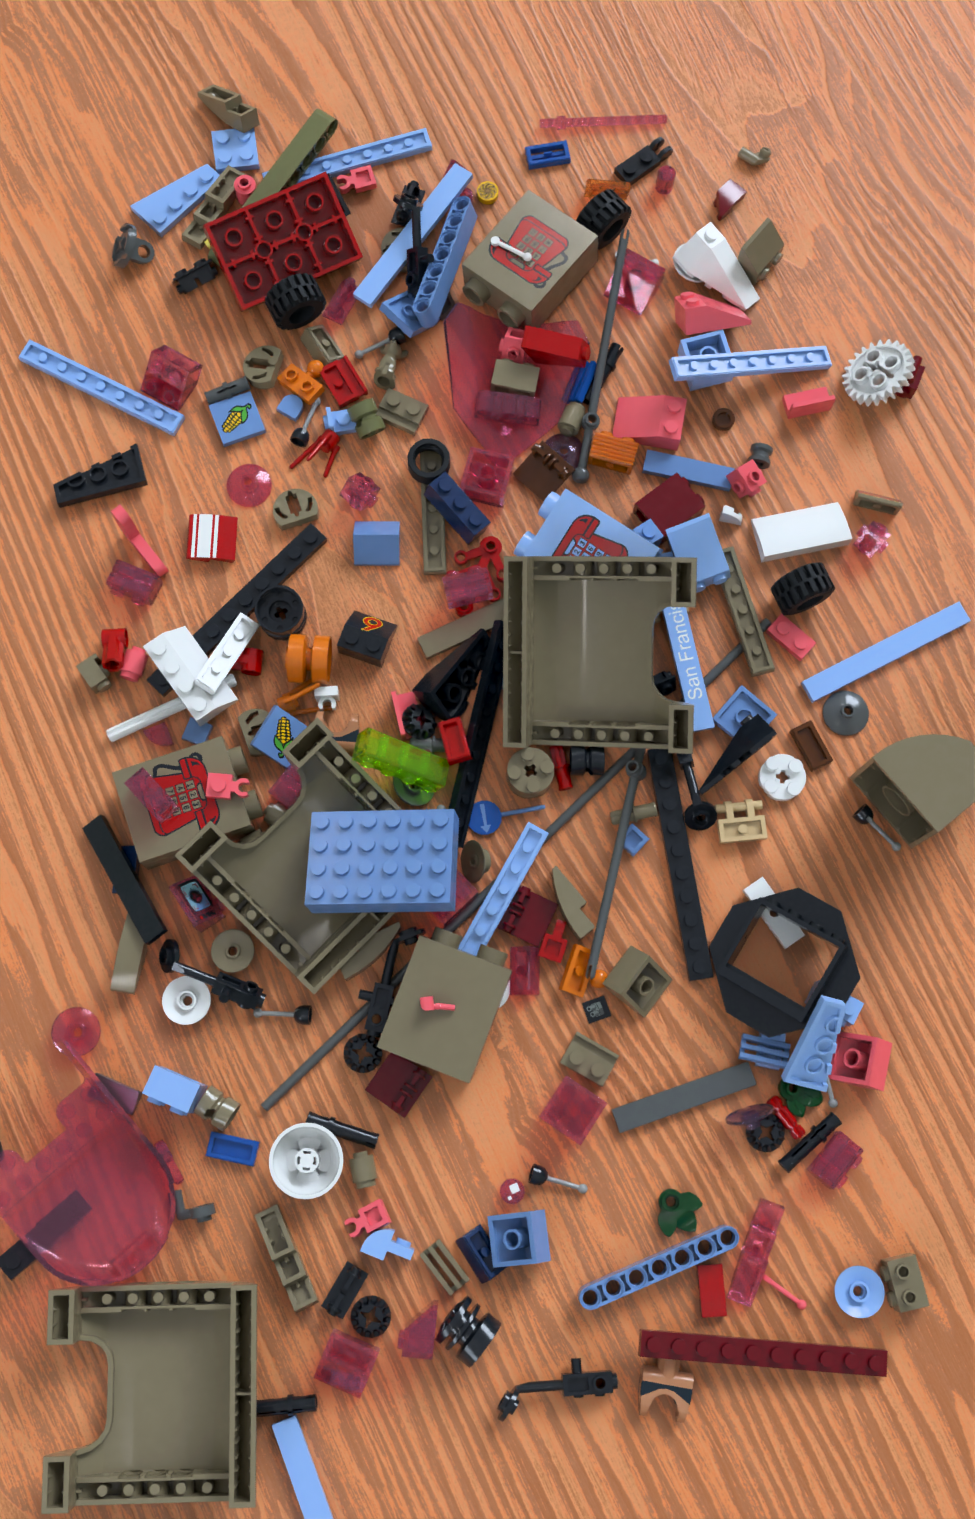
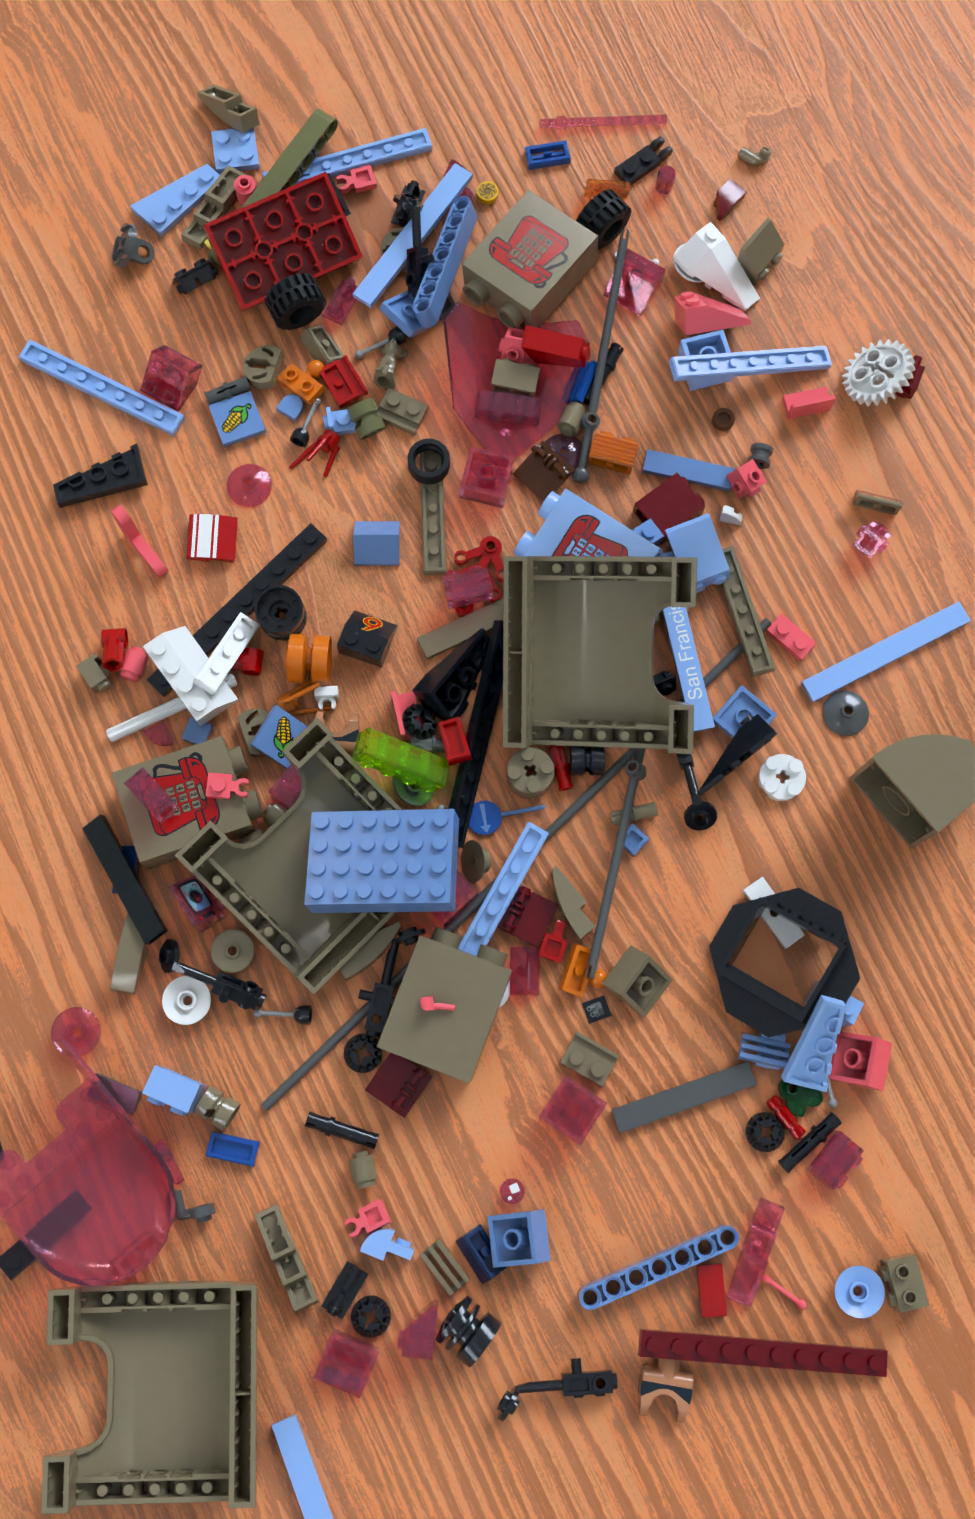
(134, 583): clear pink brick -> none
(287, 1405): black pin -> none
(288, 1160): white piece -> none
(305, 516): dark tan piece -> none
(360, 492): clear pink brick -> none
(456, 508): dark blue brick -> none
(495, 241): white hinge -> none
(539, 1175): hinge -> none
(651, 420): coral slope -> none
(680, 865): black plate -> none
(680, 1214): dark green plate -> none
(741, 828): tan plate -> none
(750, 1116): clear purple dish -> none
(801, 532): white slope -> none
(802, 588): black tyre -> none
(811, 746): reddish brown tile -> none
(865, 815): hinge -> none

